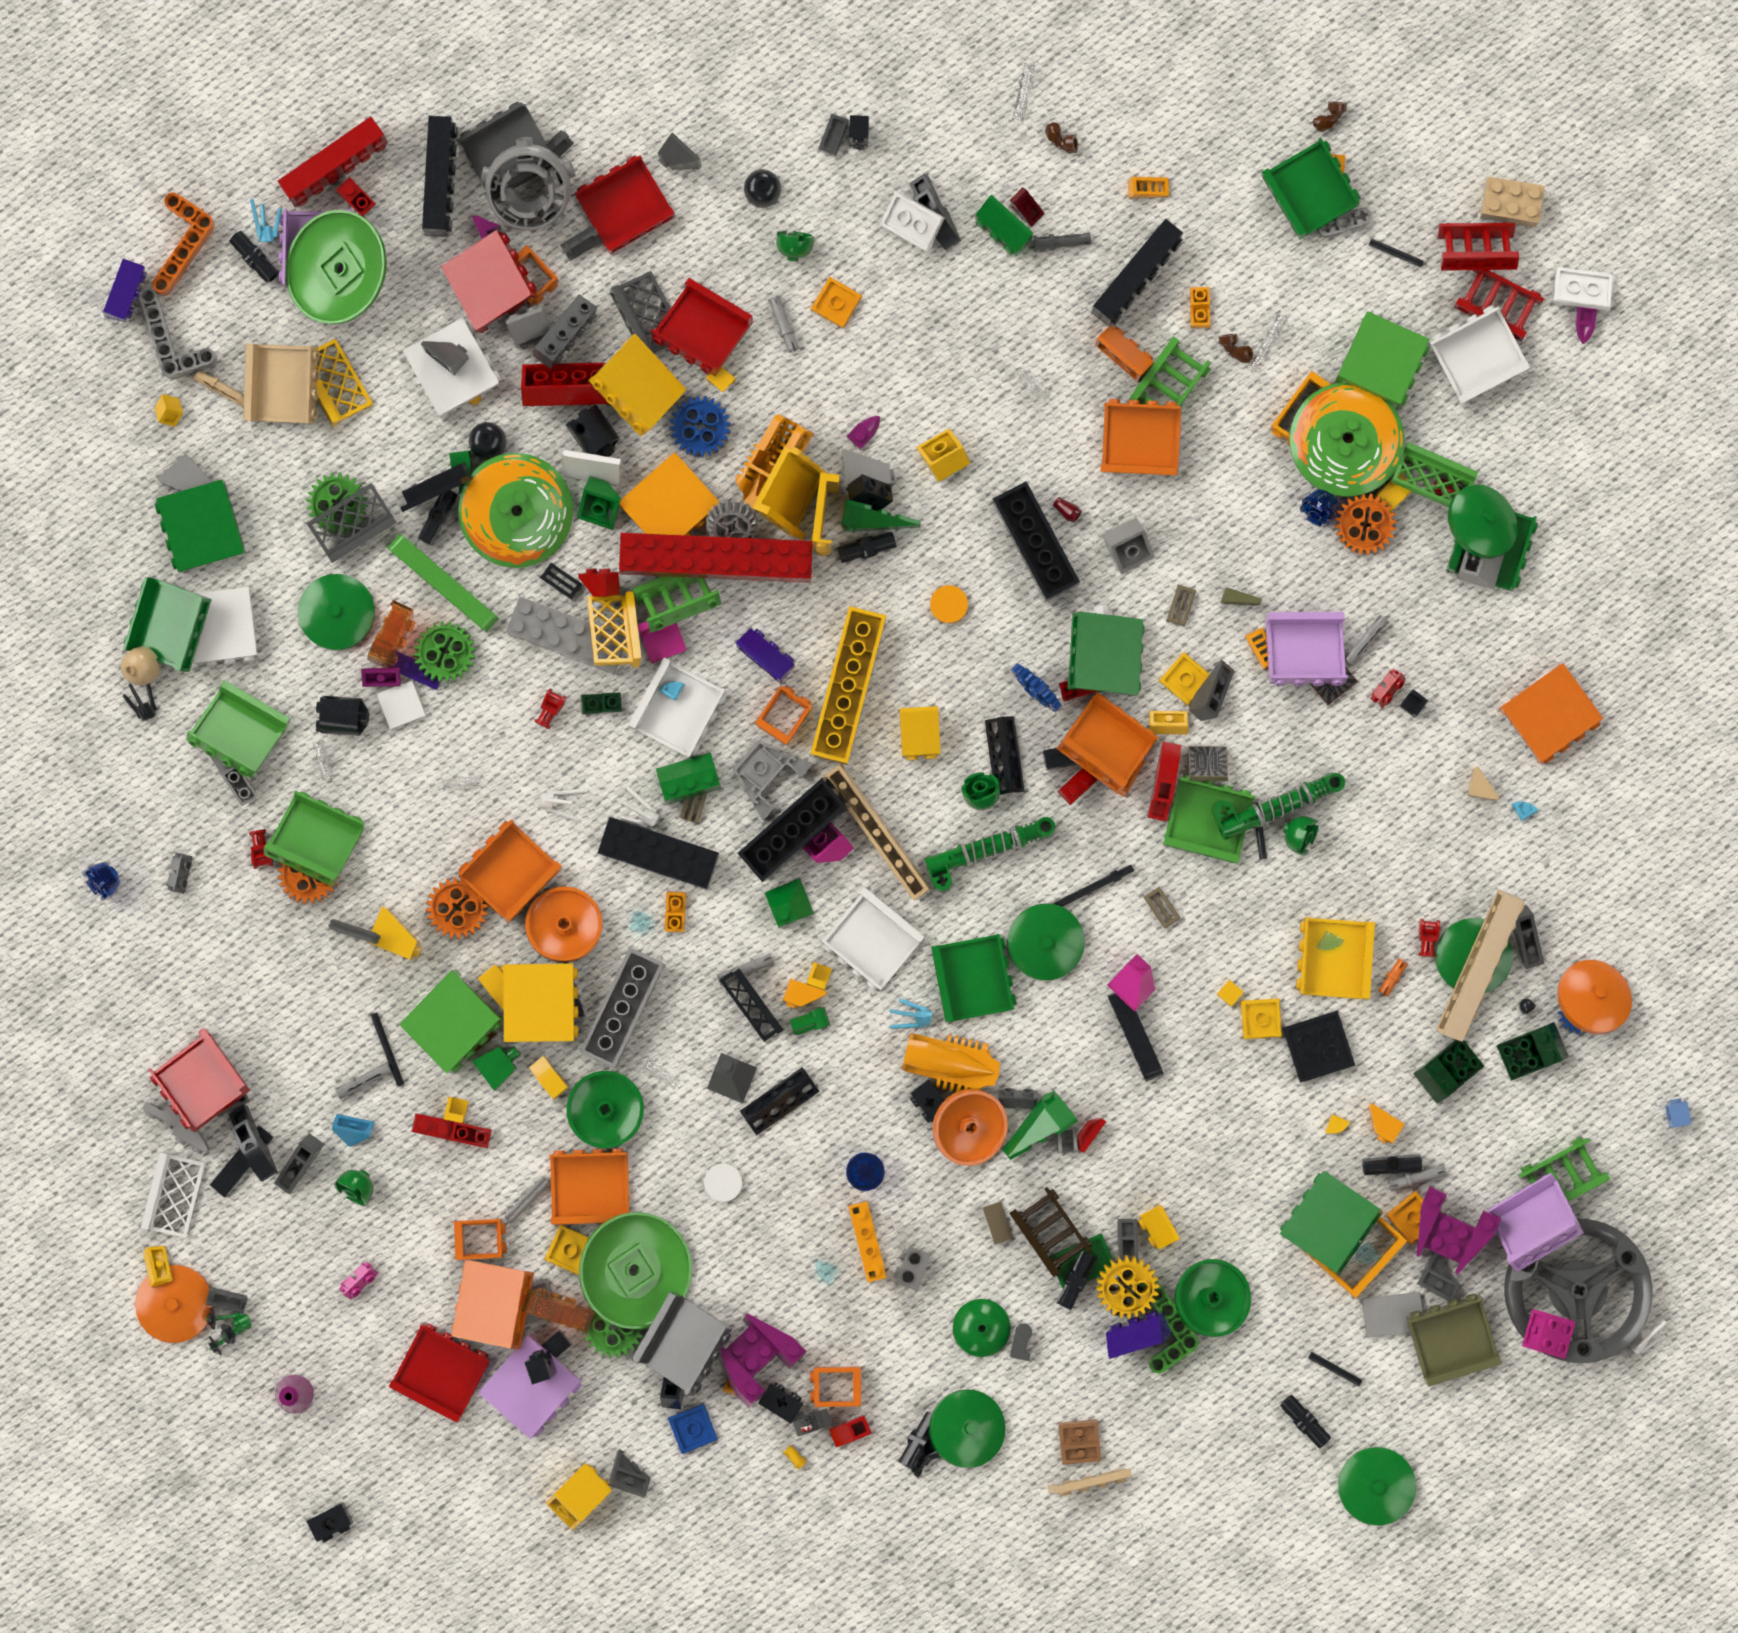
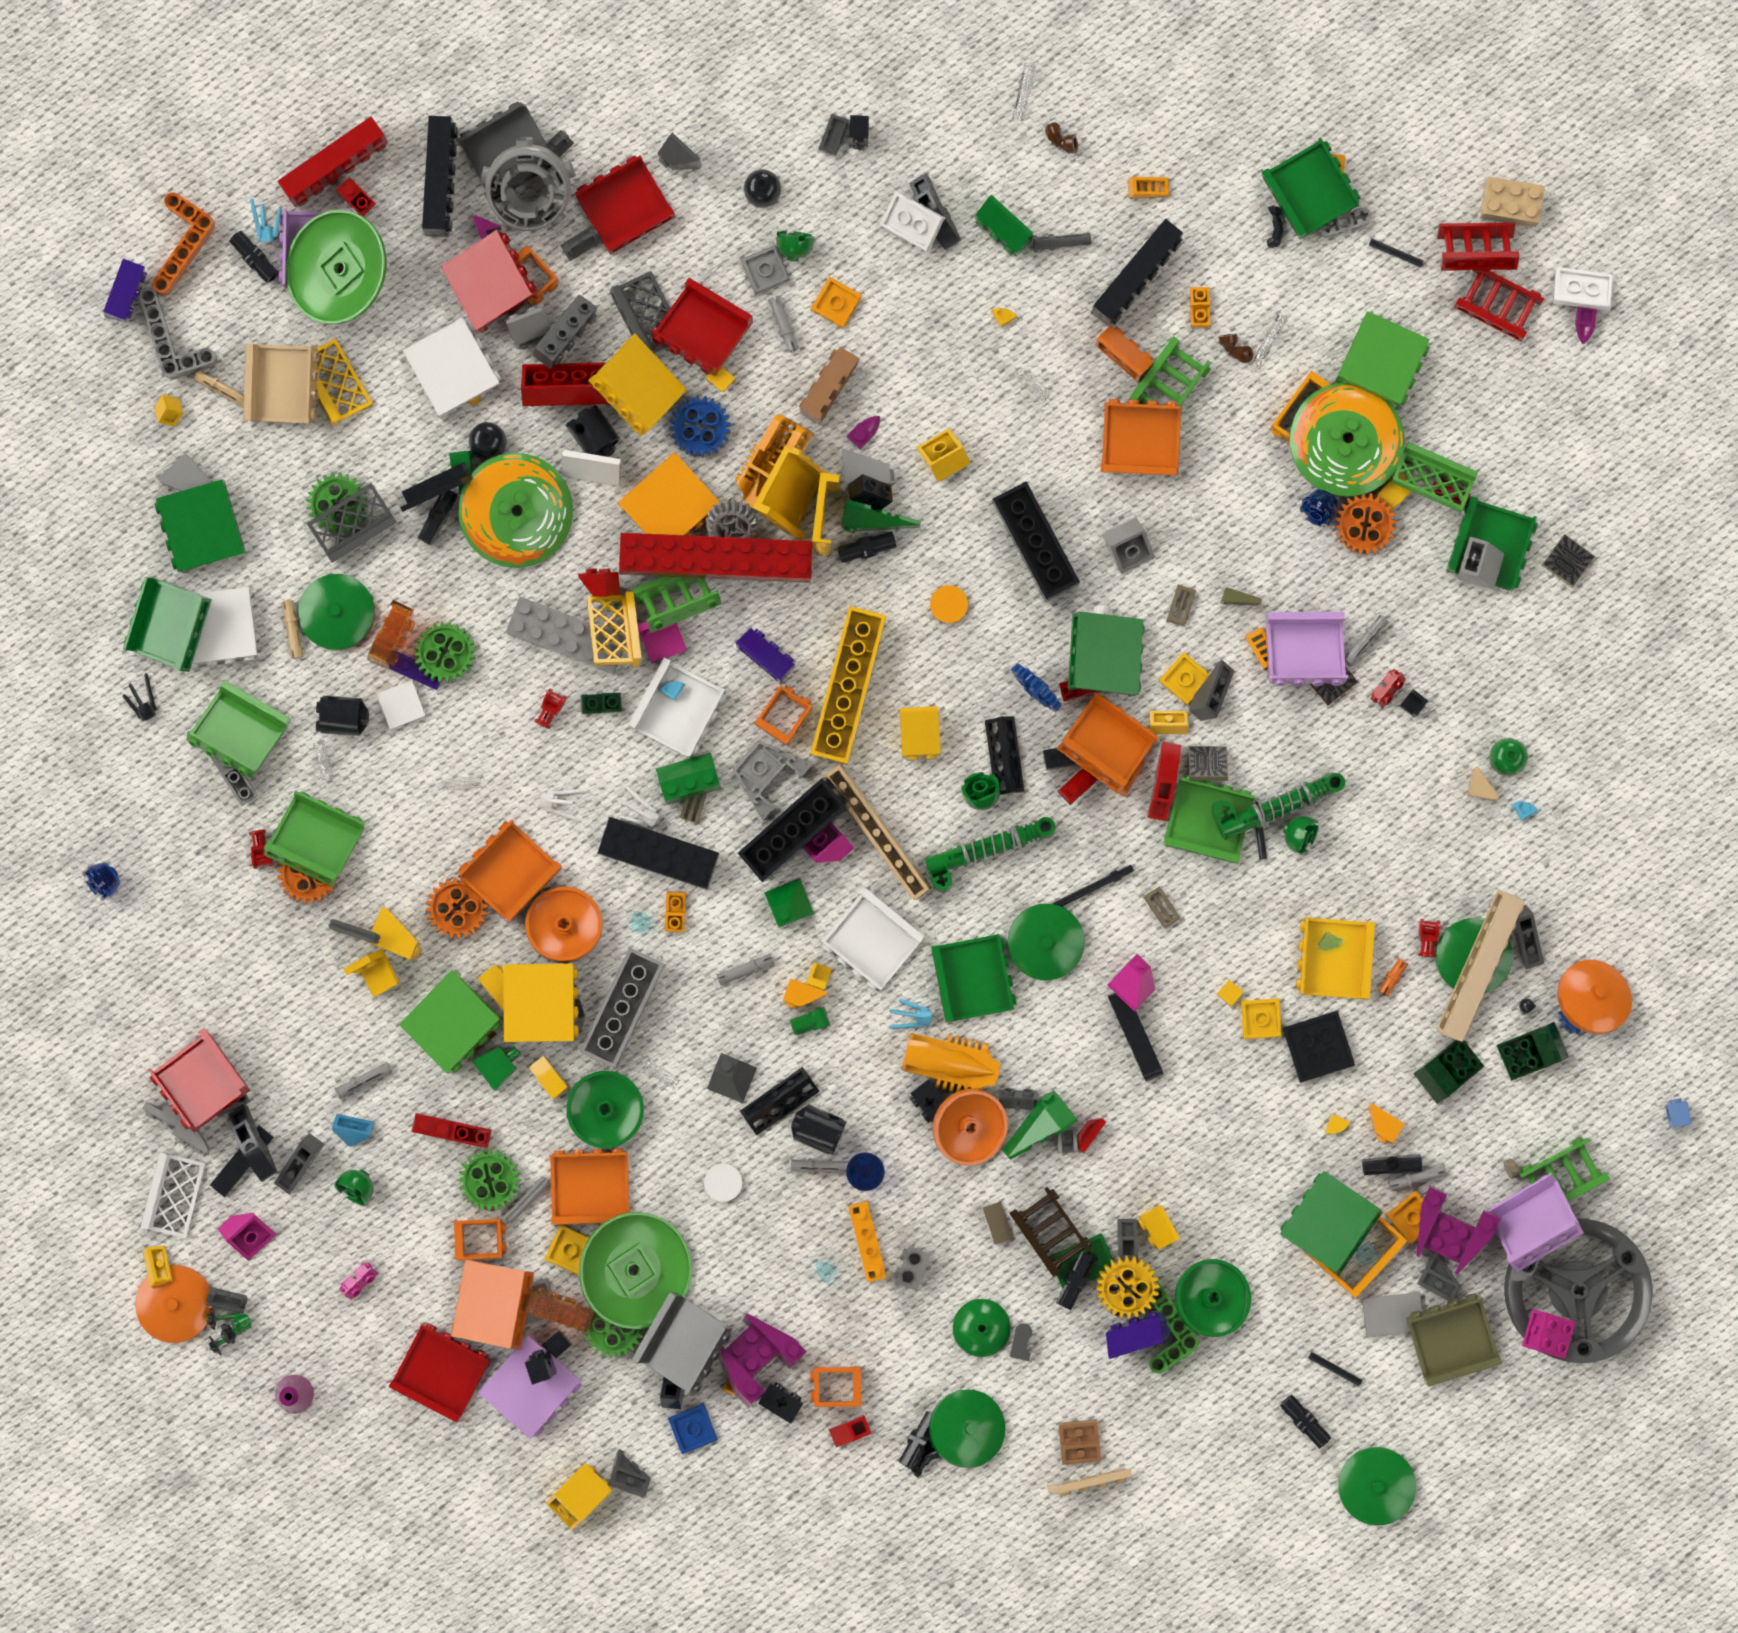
(140, 666): tan cylinder -> none
(182, 864): dark grey hinge -> none
(246, 1234): none -> dark pink slope
(292, 629): none -> tan pin
(318, 1523): black brick -> none
(375, 971): none -> yellow bracket
(380, 677): magenta slope -> none
(387, 1049): black bar -> none
(442, 582): bright green beam -> none
(446, 354): dark grey slope -> none
(456, 1109): yellow panel -> none
(506, 1175): none -> bright green gear
(574, 590): black tile -> none
(599, 503): green slope -> none
(757, 1000): black fence -> none
(765, 269): none -> light grey tile
(794, 1456): yellow pin -> none
(812, 1422): dark grey leg -> none
(817, 1129): none -> black cylinder
(818, 1166): none -> light grey pin
(829, 385): none -> medium nougat wedge
(1003, 316): none -> yellow tile
(1026, 207): dark red slope -> none
(1068, 510): dark red cone -> none
(1278, 230): none -> black arm
(1324, 122): reddish brown arm -> none
(1479, 354): white panel -> none
(1482, 521): green dish -> none
(1508, 757): none -> green cylinder
(1511, 1168): none -> dark tan tile
(1552, 714): orange panel -> none
(1568, 560): none -> tile
(1640, 1345): white plant -> none

